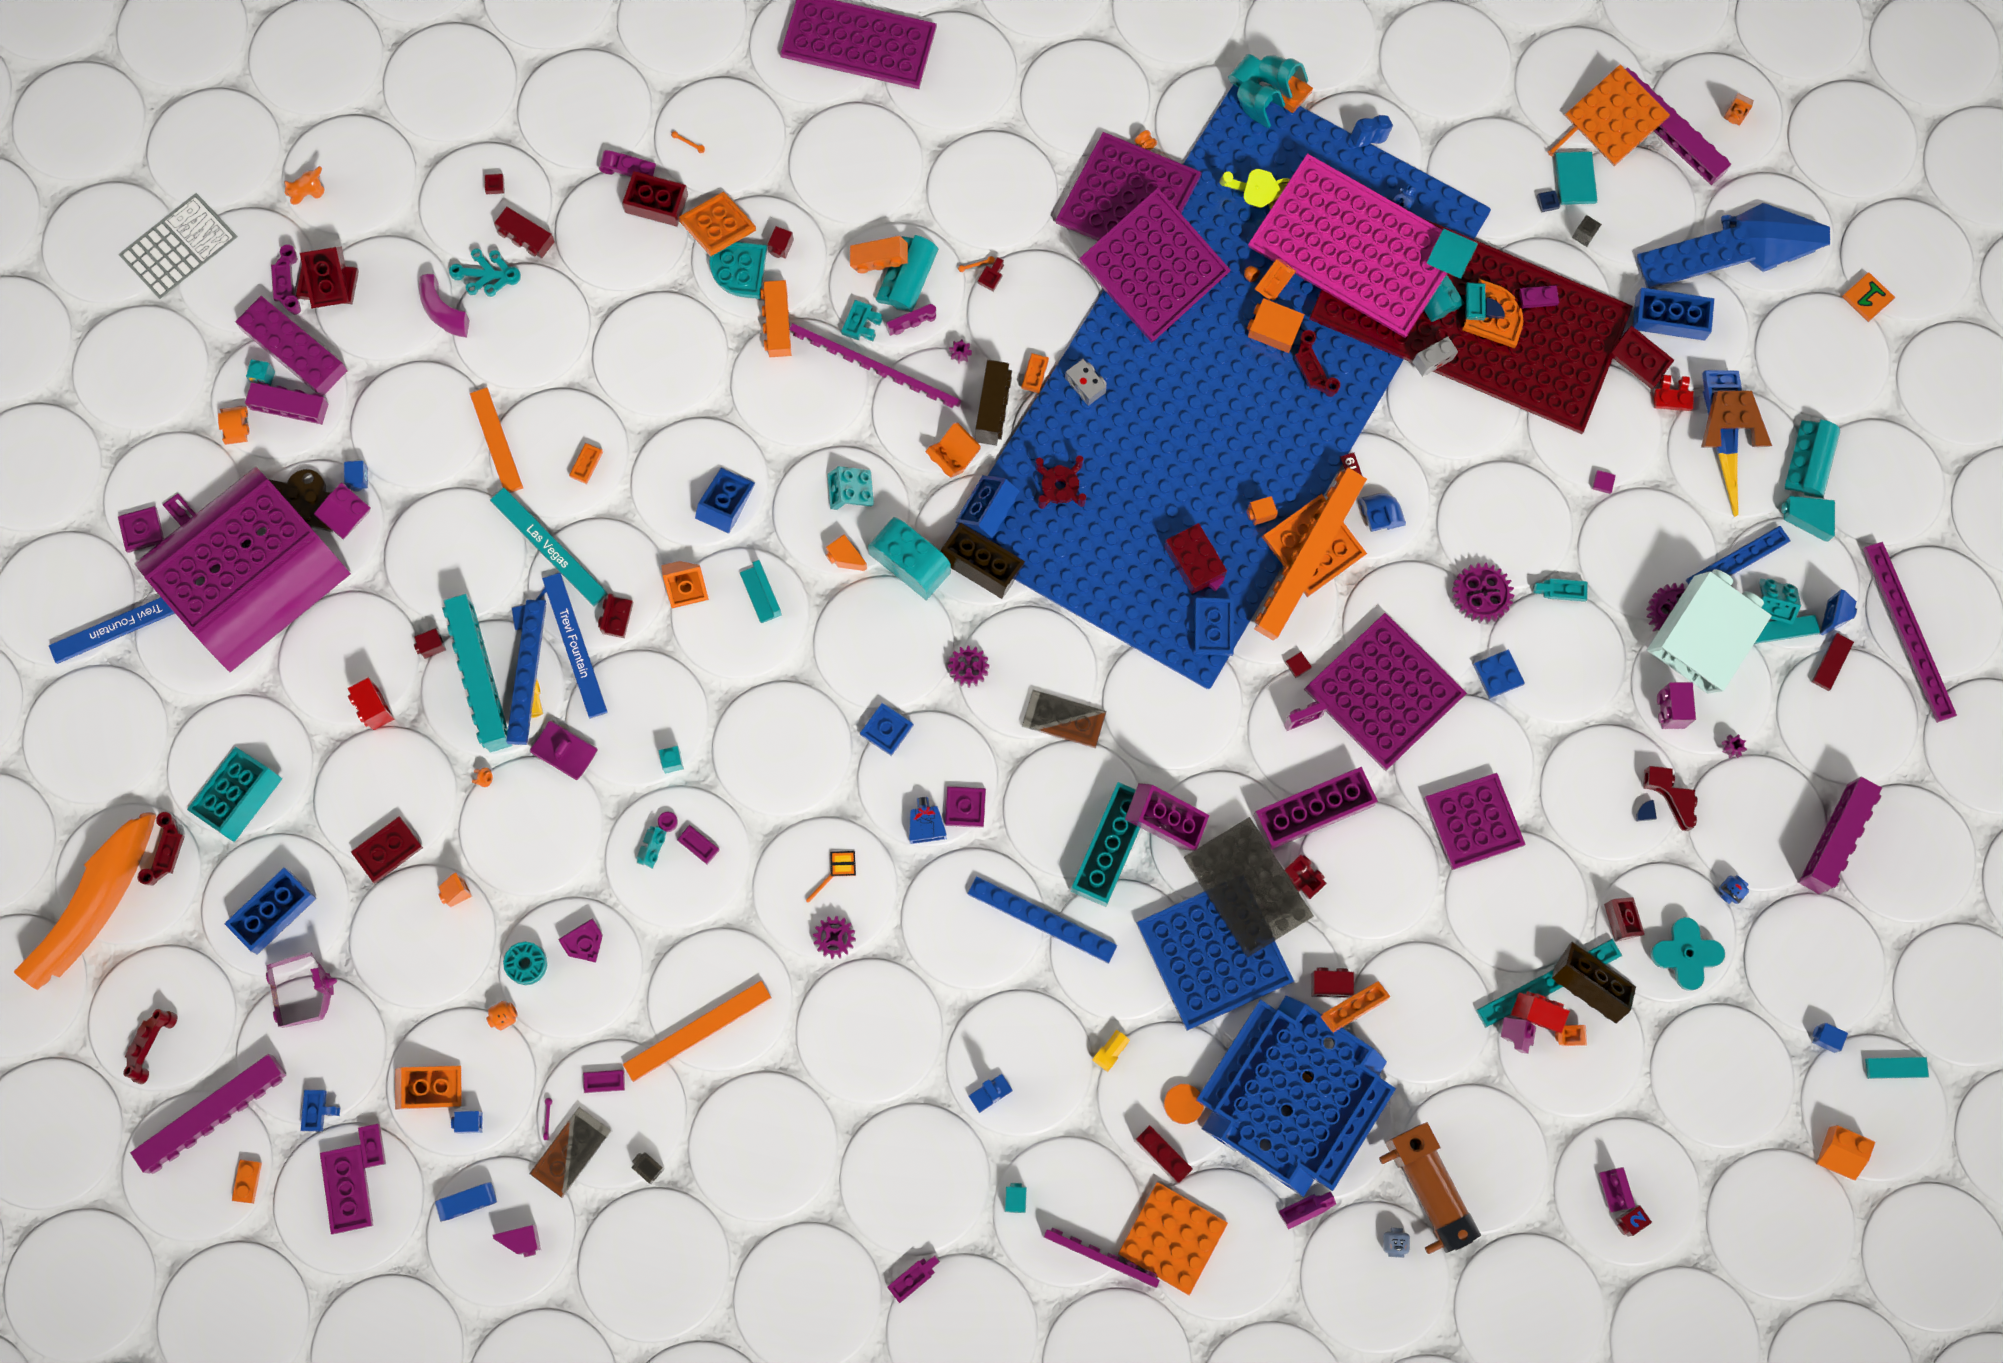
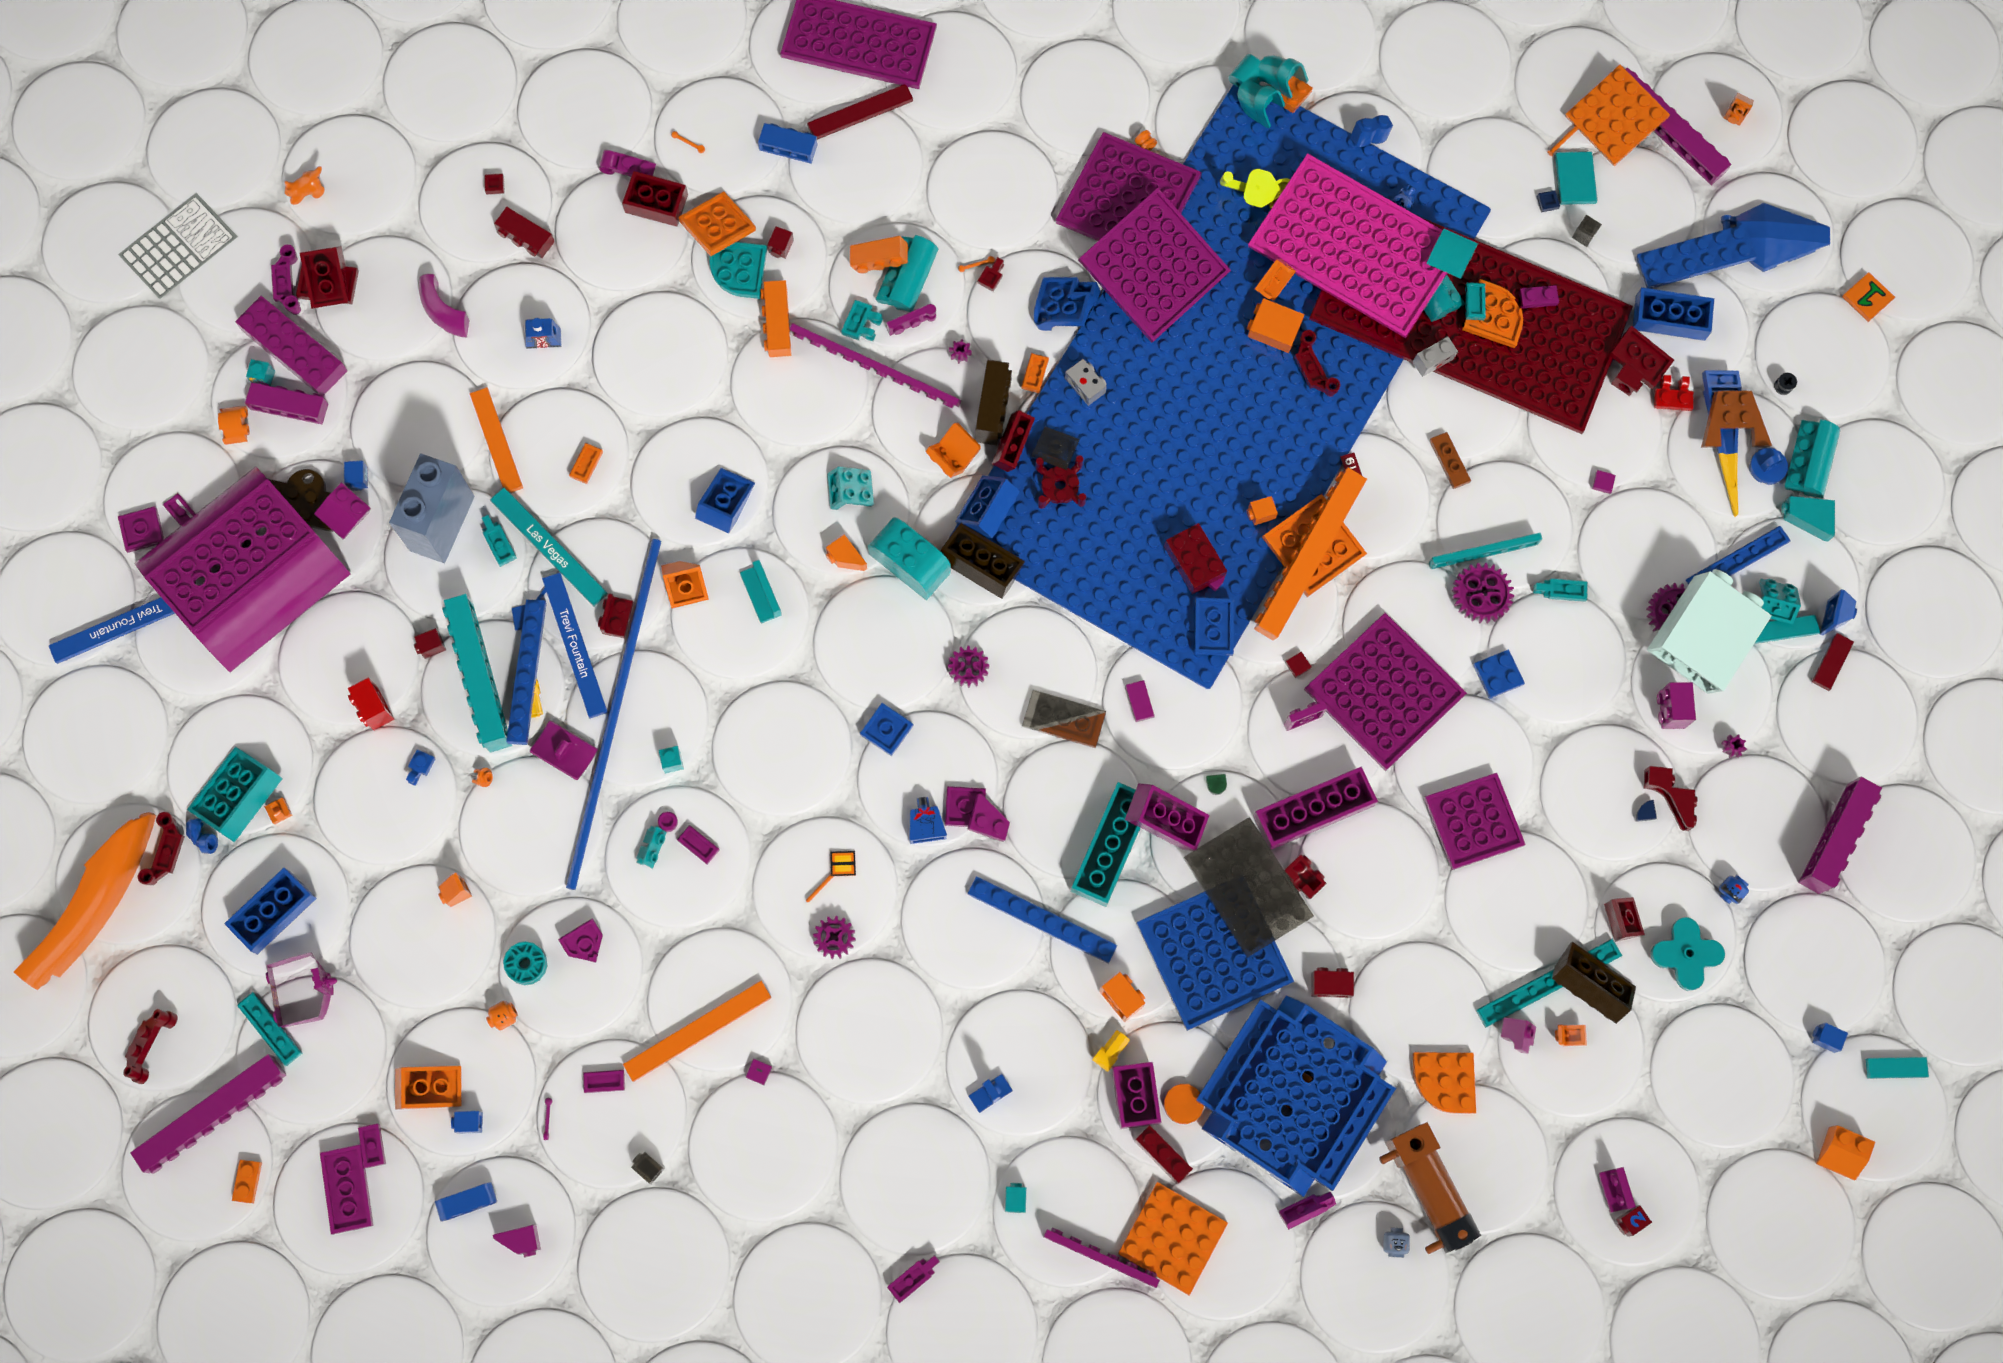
(206, 842): none -> blue arm
(268, 1029): none -> teal tile
(278, 810): none -> orange tile
(315, 1109): blue plate -> none
(386, 849): dark red plate -> none
(420, 764): none -> blue plate
(432, 508): none -> sand blue brick
(487, 274): teal plant -> none
(498, 542): none -> teal hinge
(542, 333): none -> blue torso
(570, 1152): clear smoke tile -> none
(613, 715): none -> blue piece
(759, 1072): none -> magenta tile
(788, 143): none -> blue brick
(860, 111): none -> dark red tile
(988, 820): none -> magenta wing
(1013, 441): none -> dark red brick
(1055, 448): none -> clear smoke tile
(1064, 302): none -> blue slope
(1122, 996): none -> orange brick
(1136, 1095): none -> magenta brick
(1139, 701): none -> magenta tile
(1216, 783): none -> clear green tile
(1251, 273): orange hinge -> none
(1355, 1006): orange plate -> none
(1382, 511): blue brick -> none
(1446, 1080): none -> orange plate
(1450, 460): none -> dark orange plate
(1485, 551): none -> teal tile
(1494, 309): dark blue tile -> none
(1540, 1011): red brick -> none
(1628, 380): none -> dark red brick
(1768, 466): none -> blue tile
(1782, 387): none -> black wheel
(1909, 632): magenta plate -> none

